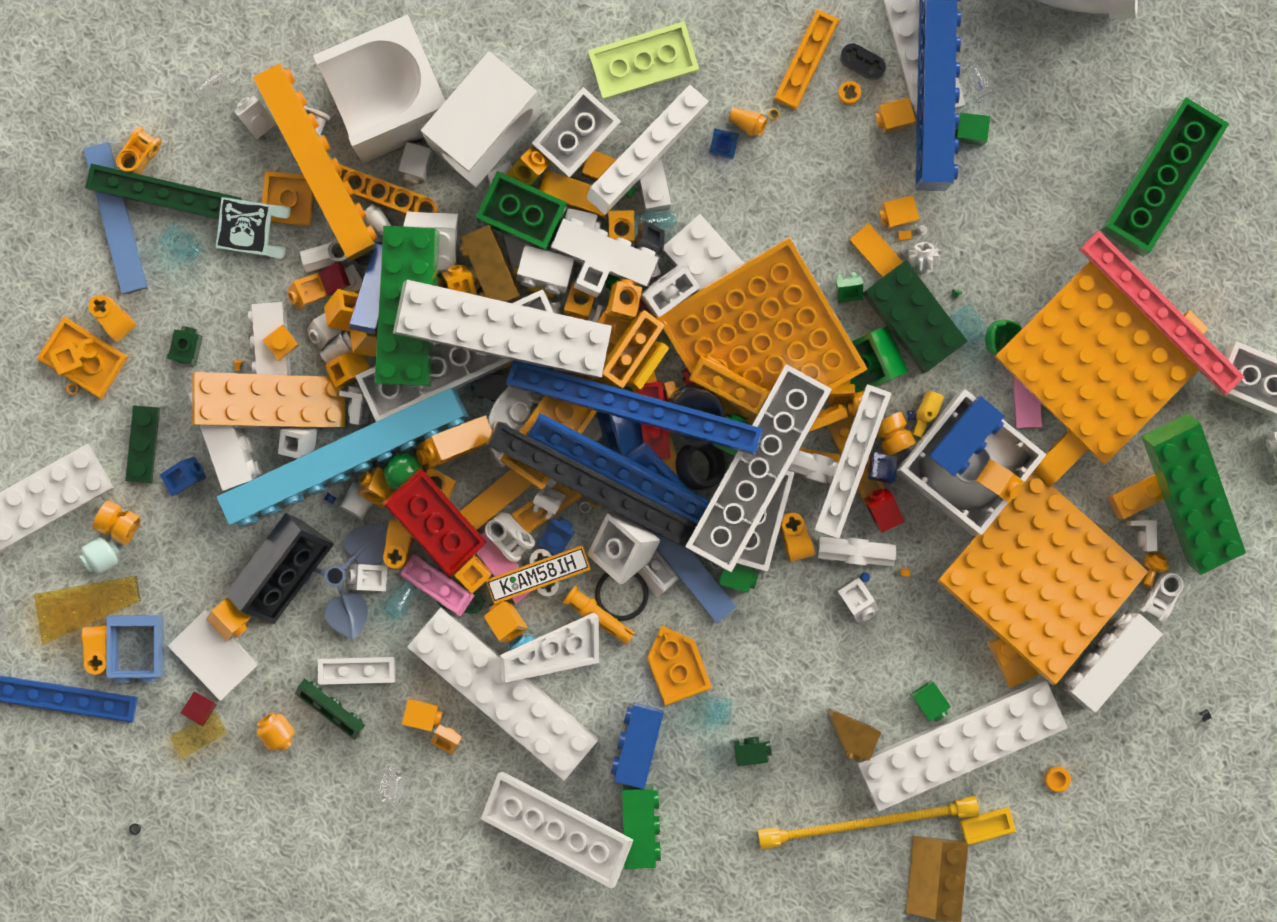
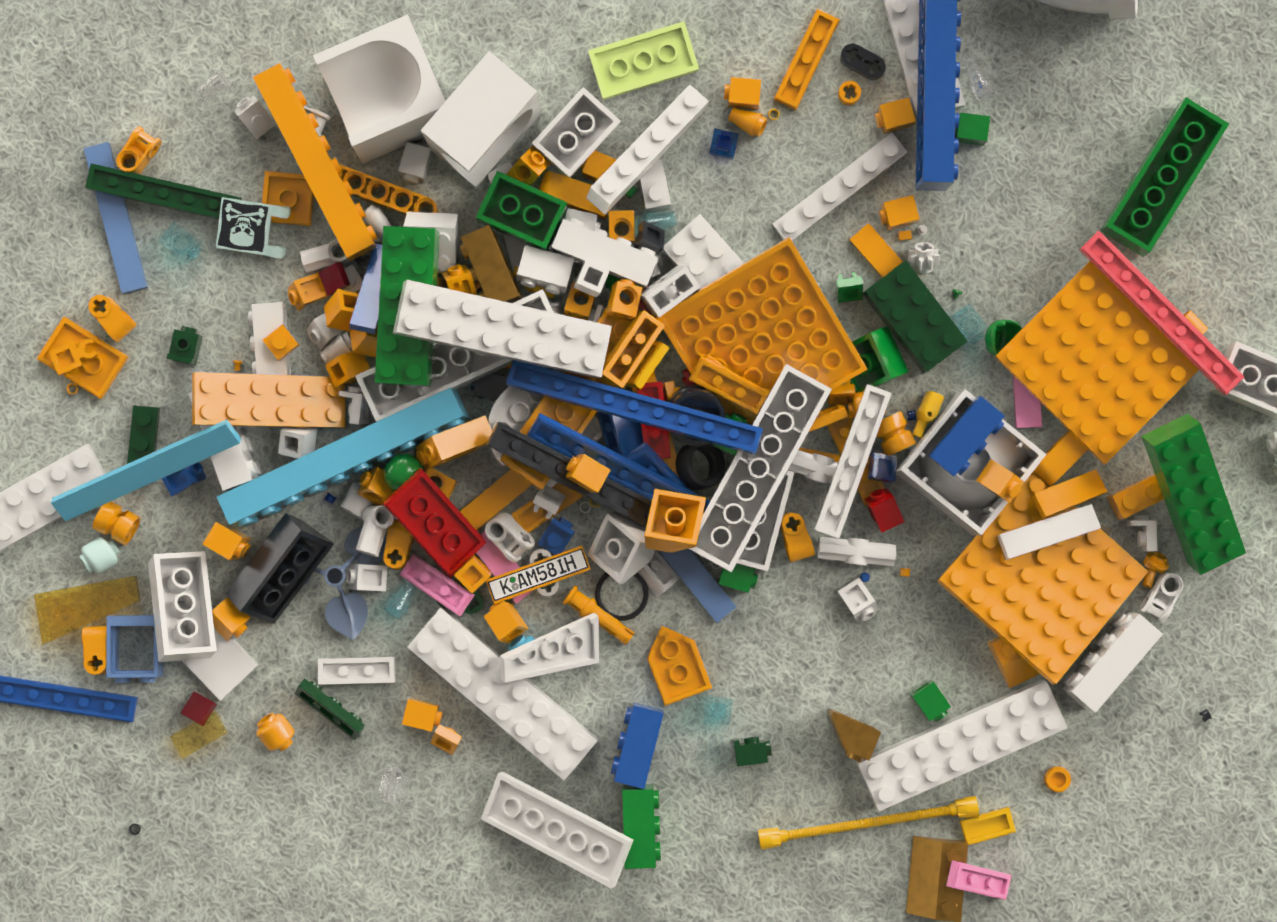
(146, 470): none -> medium azure tile
(181, 606): none -> white brick
(227, 541): none -> light orange brick
(373, 531): none -> white piece
(587, 472): none -> light orange brick
(673, 521): none -> light orange slope
(743, 93): none -> light orange brick
(840, 188): none -> white plate
(978, 880): none -> bright pink tile
(1049, 532): none -> white tile
(1069, 494): none -> light orange tile

